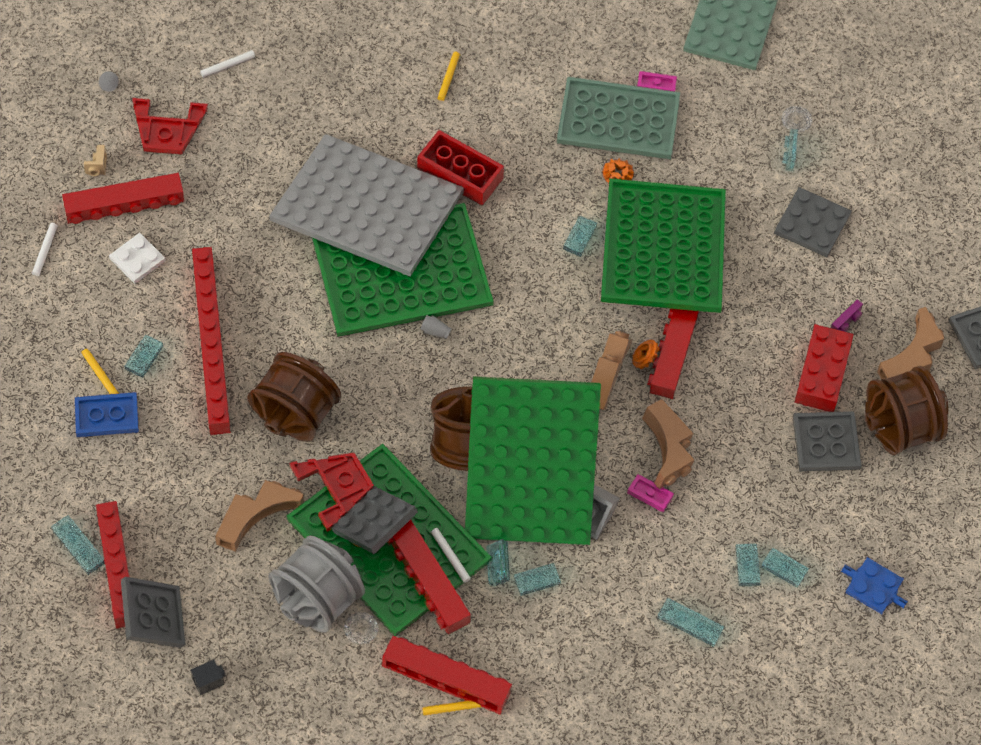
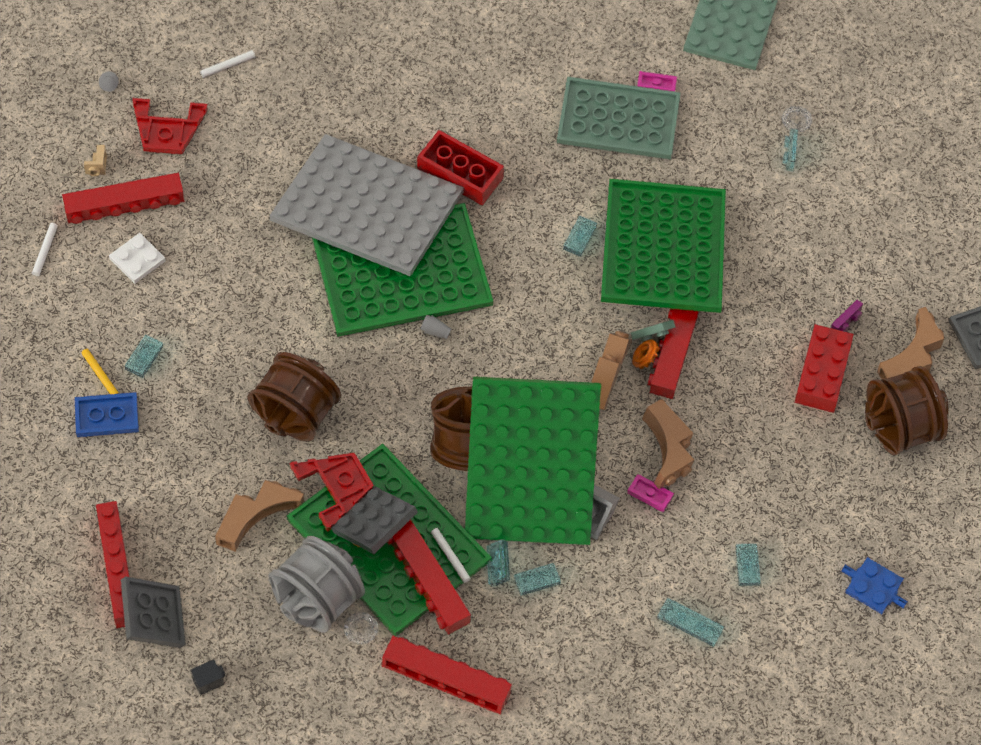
(78, 545): clear light blue plate -> none
(211, 341): red brick -> none
(443, 708): yellow bar -> none
(448, 76): yellow bar -> none
(609, 170): orange gear -> none
(659, 329): none -> sand green plate
(785, 567): clear light blue plate -> none
(812, 222): dark grey plate -> none
(826, 441): dark grey plate -> none

